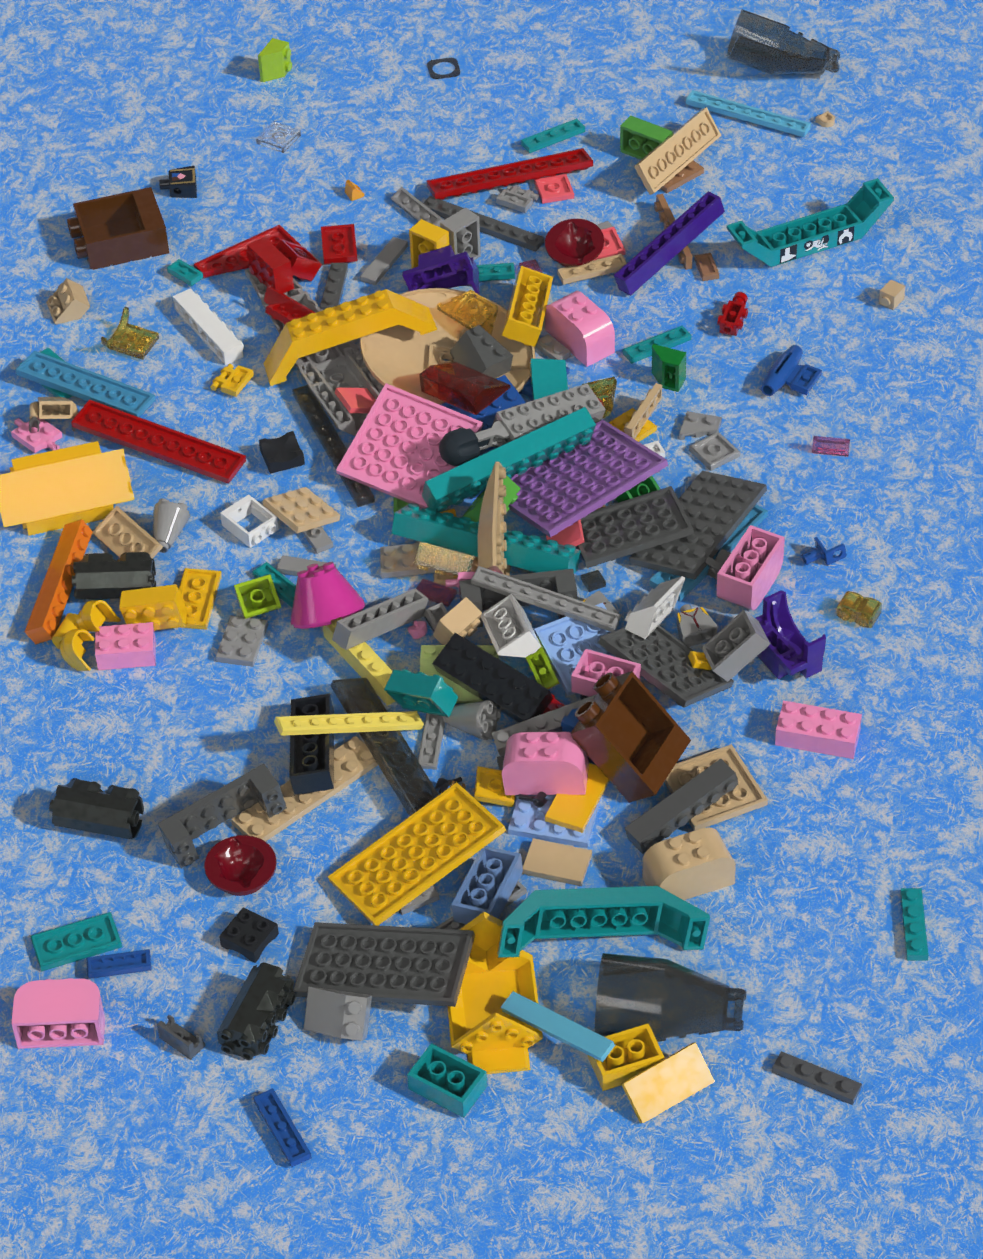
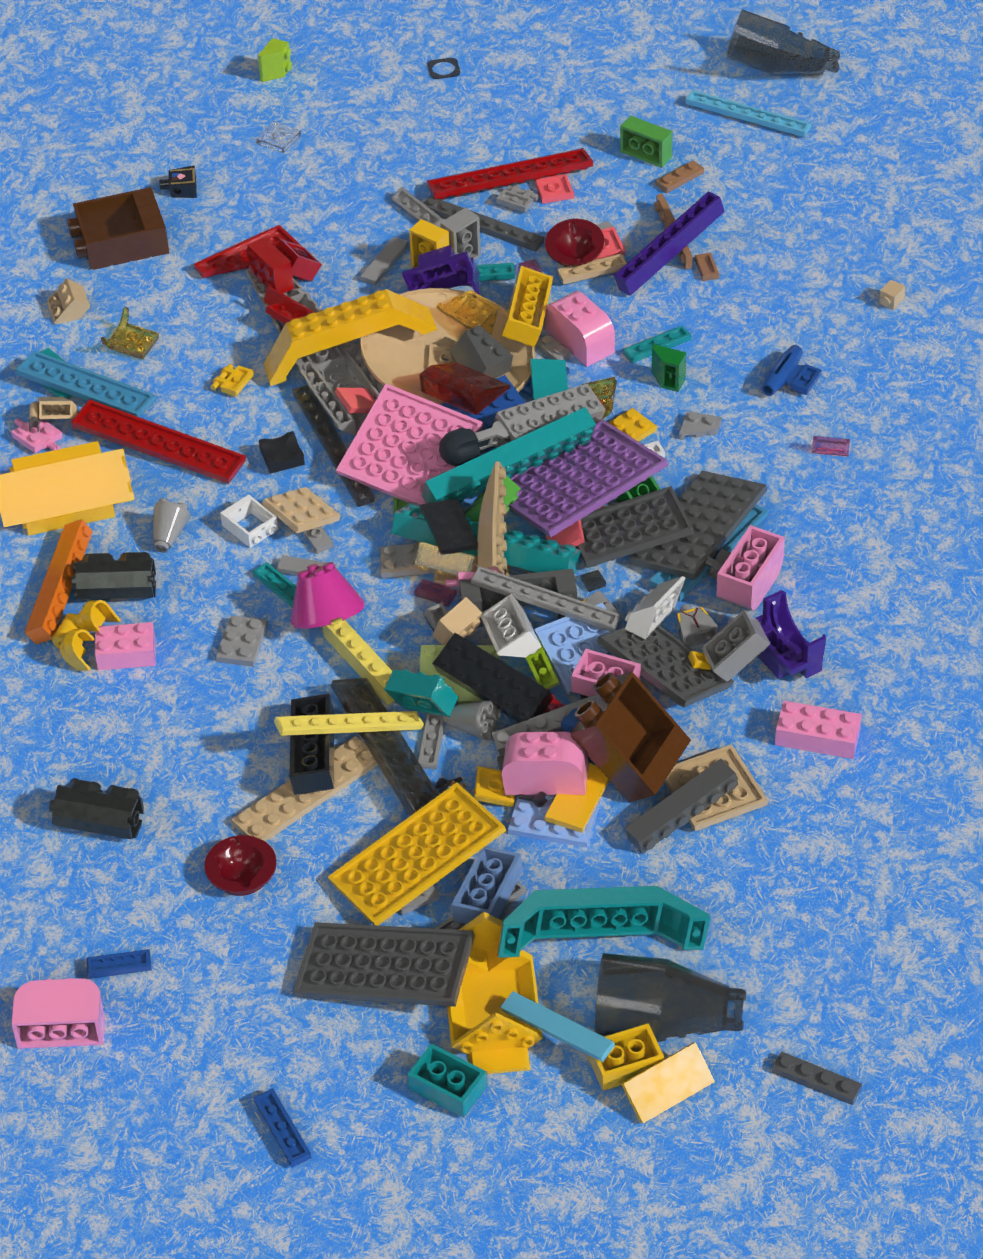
(76, 941): teal tile -> none
(124, 535): tan tile -> none
(155, 604): yellow brick -> none
(180, 1038): dark grey hinge -> none
(185, 272): teal plate -> none
(199, 593): yellow tile -> none
(208, 326): white brick -> none
(223, 804): dark grey plate -> none
(249, 934): black brick -> none
(255, 1011): pearl dark grey brick -> none
(257, 596): lime slope -> none
(334, 285): dark grey plate -> none
(338, 1013): light grey slope -> none
(339, 244): red plate -> none
(353, 191): light orange slope -> none
(380, 619): light grey brick -> none
(418, 630): bright pink piece -> none
(449, 526): none -> black tile
(553, 135): teal plate -> none
(557, 862): tan tile -> none
(644, 412): tan plate -> none
(677, 151): tan plate -> none
(689, 864): tan brick -> none
(714, 451): light grey tile -> none
(733, 315): red brick -> none
(818, 230): teal slope -> none
(821, 552): blue bracket -> none
(825, 119): tan tile -> none
(859, 609): clear yellow brick -> none
(914, 924): teal plate -> none

